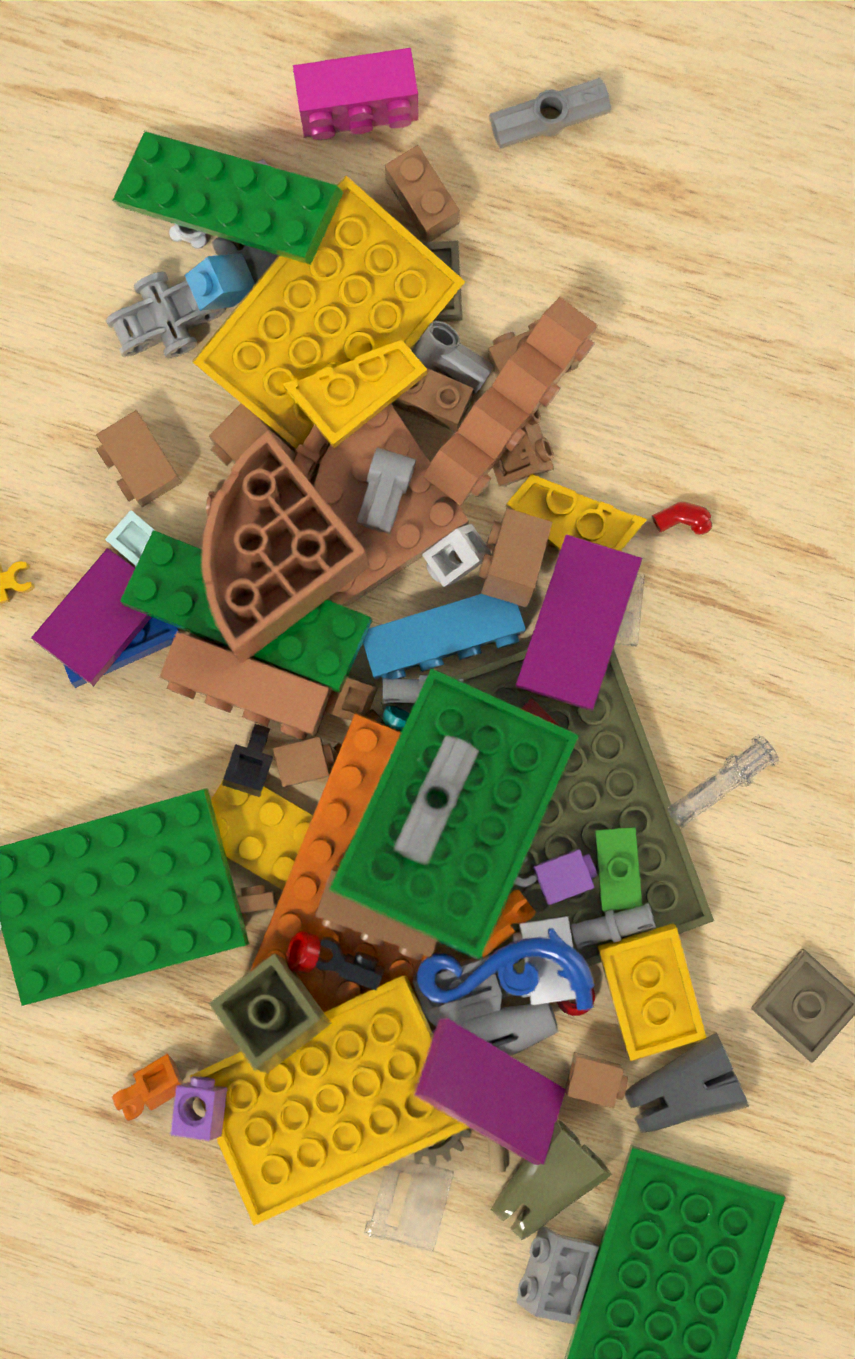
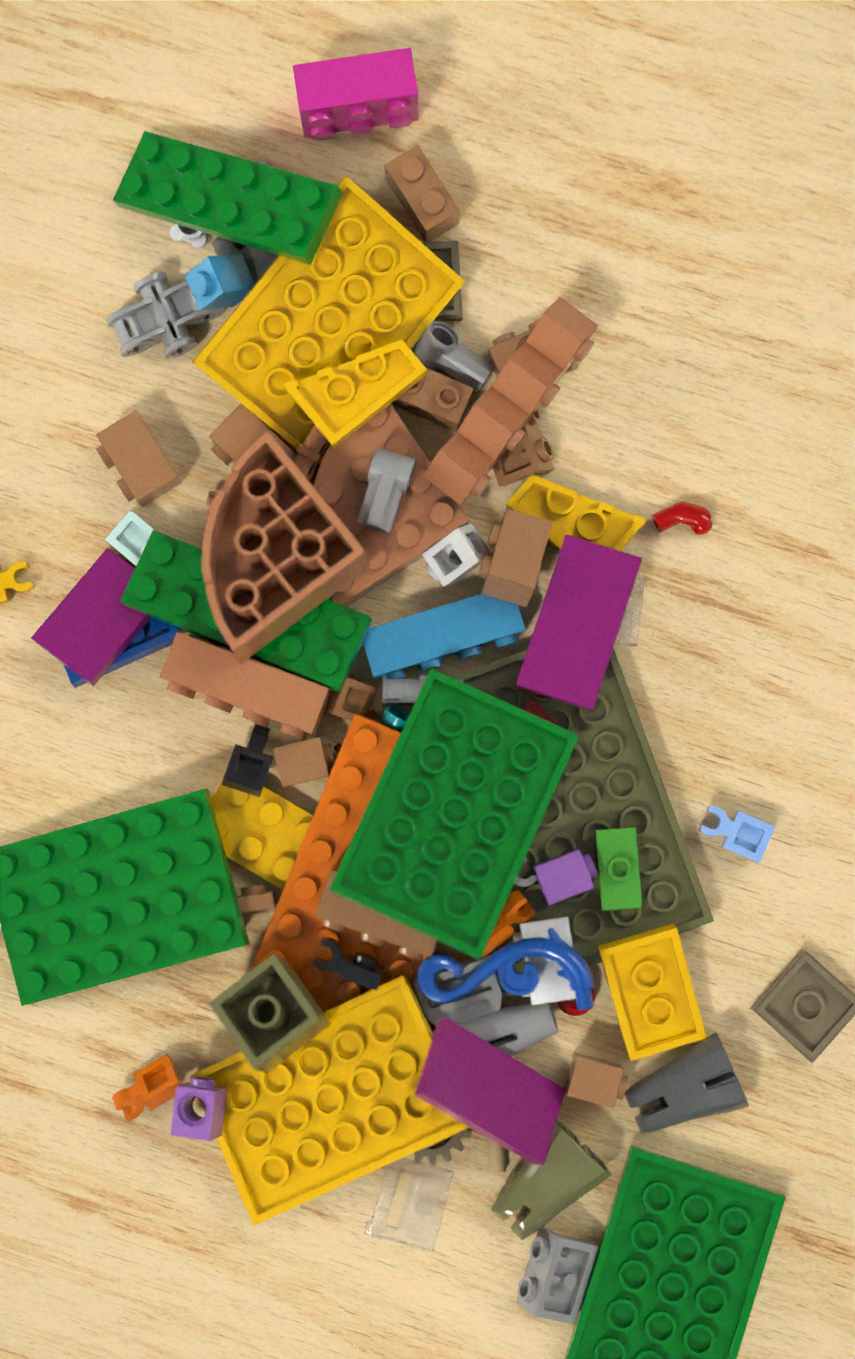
(303, 952): red tile -> none
(424, 822): light grey piece -> none
(573, 104): light grey piece -> none
(613, 926): light grey pin -> none
(736, 772): clear pin -> none
(743, 834): none -> light blue plate

